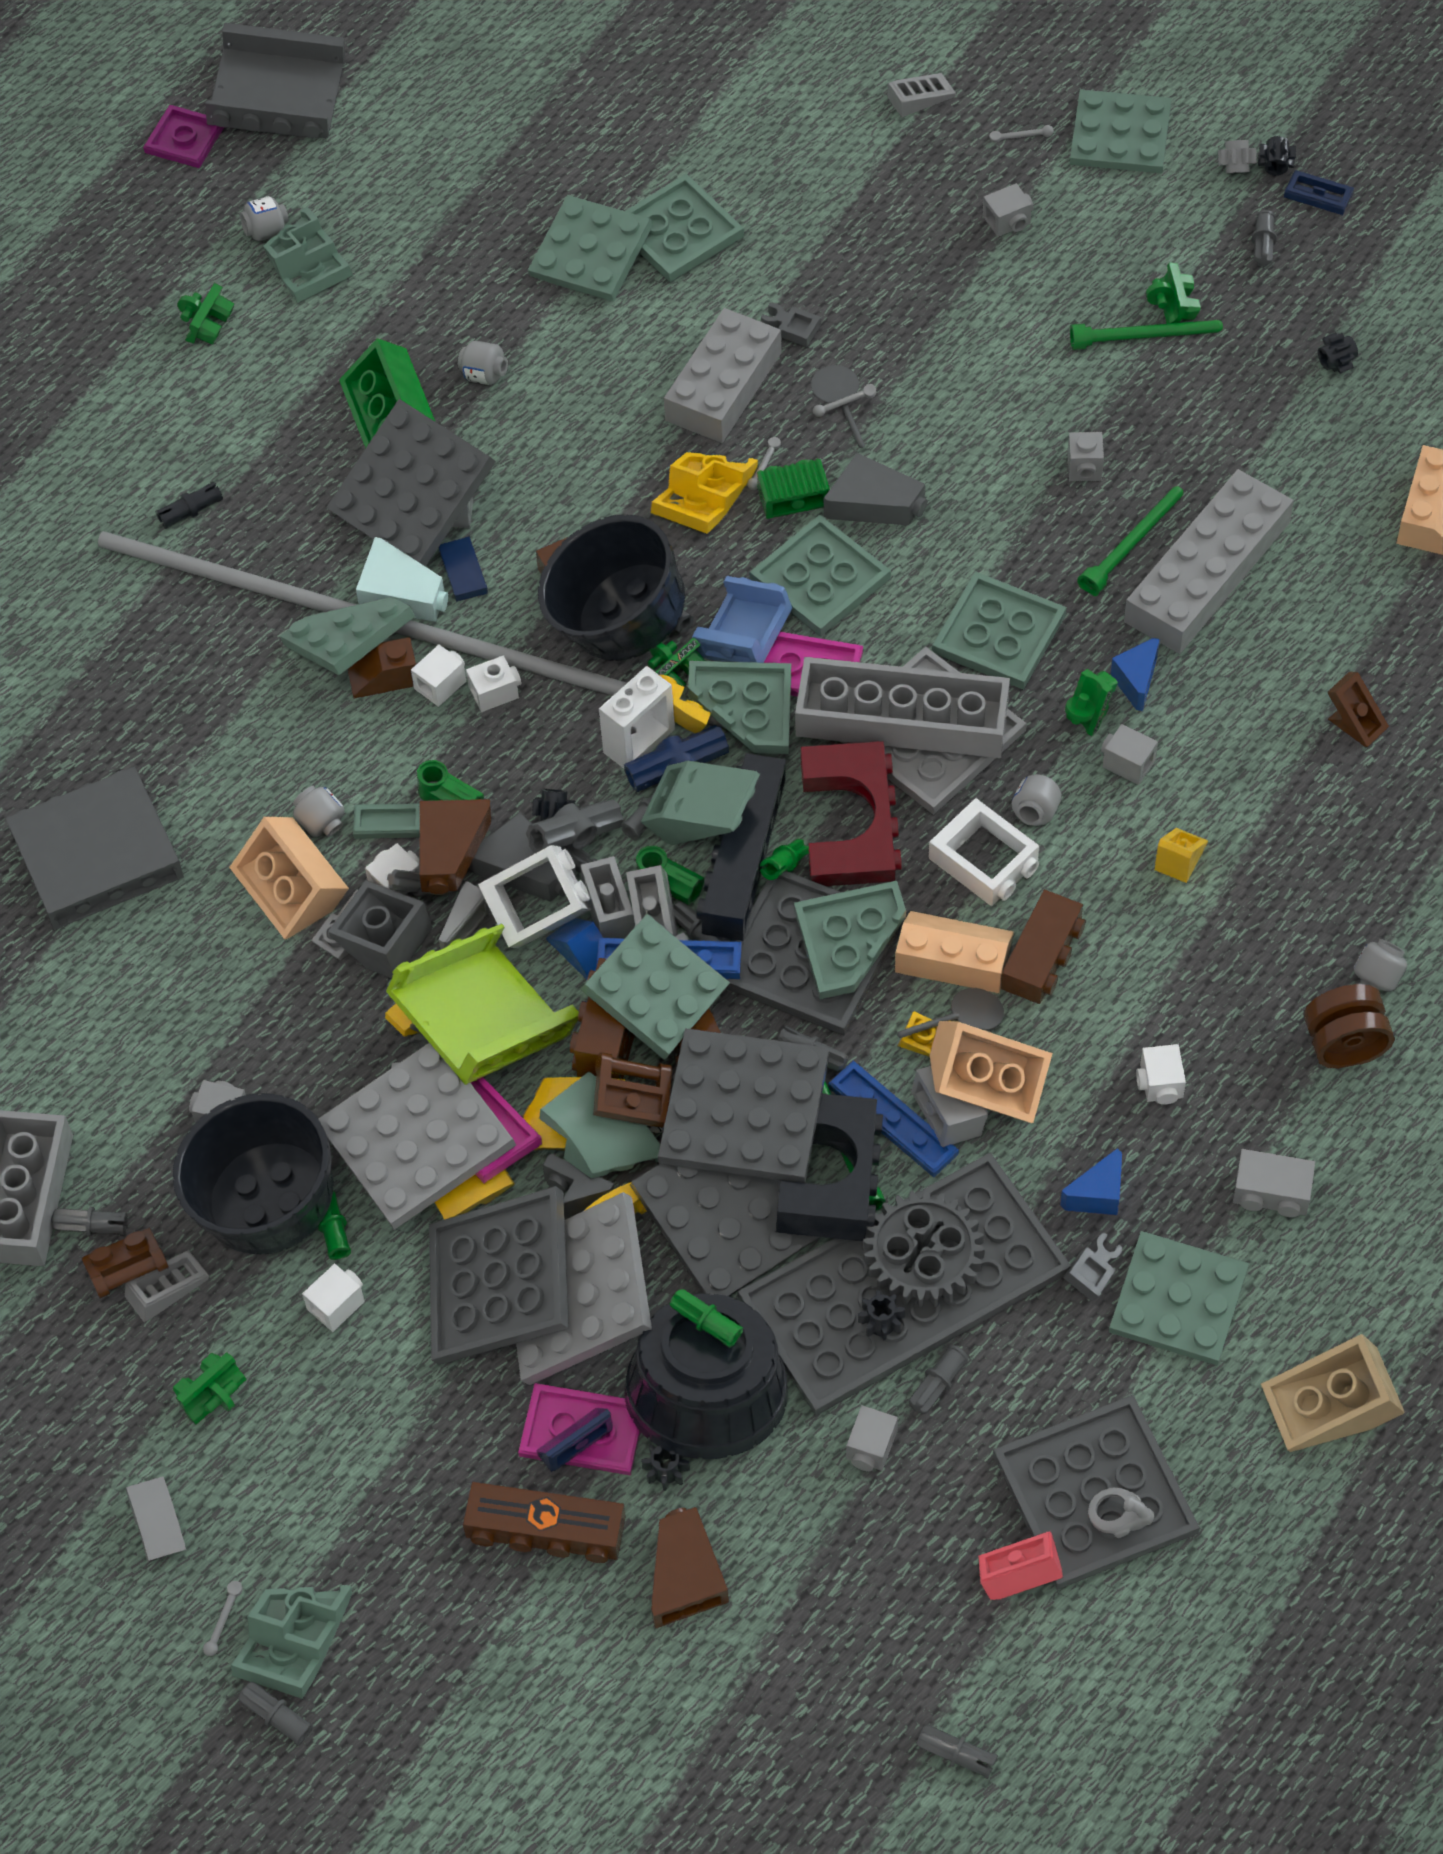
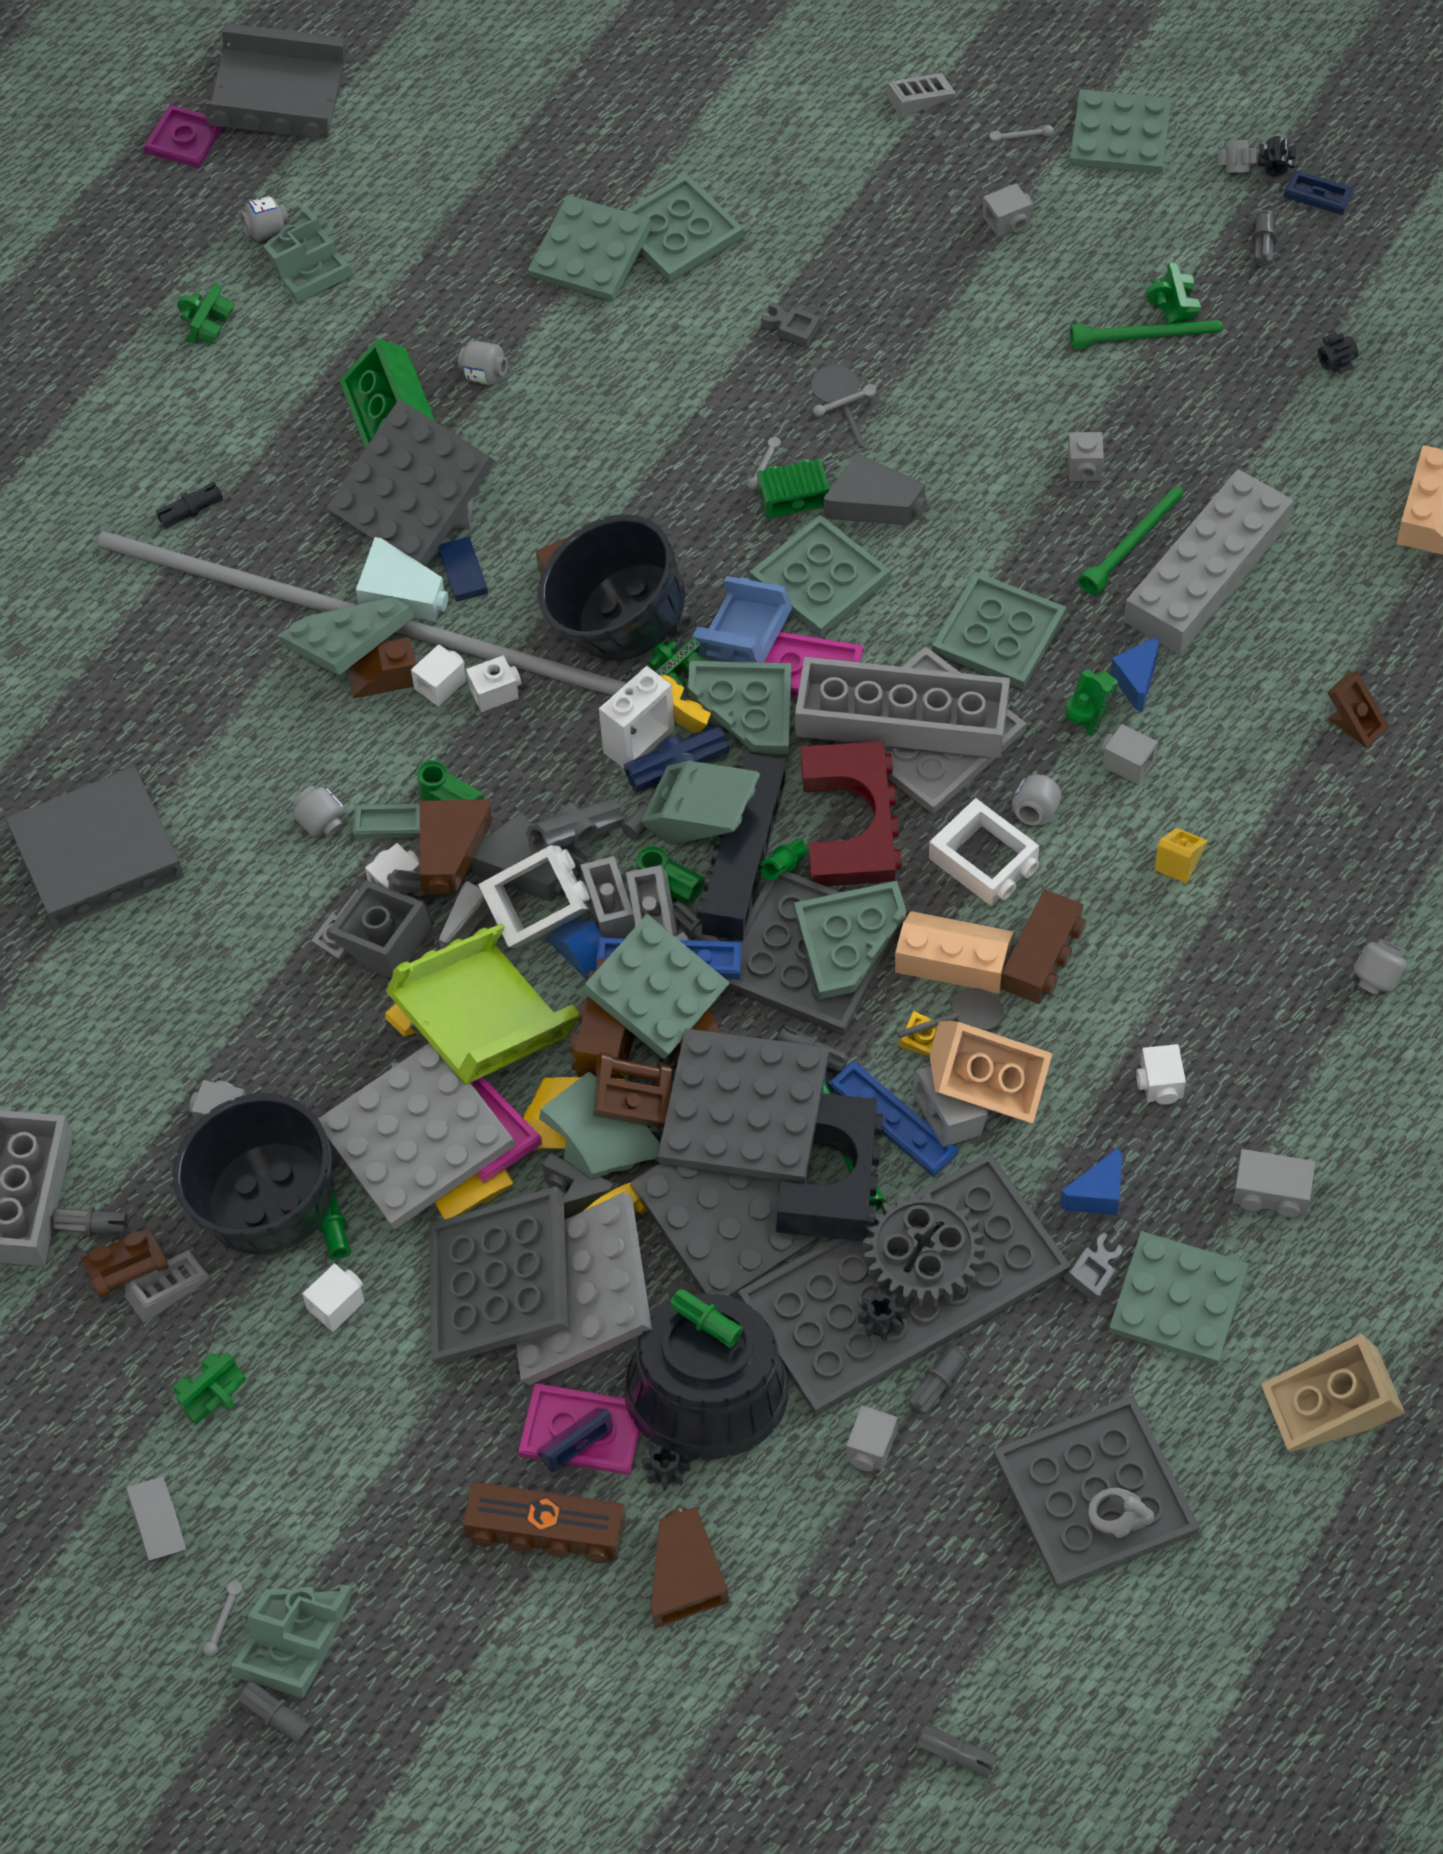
(287, 875): light nougat slope -> none
(550, 803): black gear -> none
(707, 489): yellow slope -> none
(722, 375): light grey brick -> none
(1020, 1566): coral slope -> none
(1348, 1026): reddish brown wheel -> none

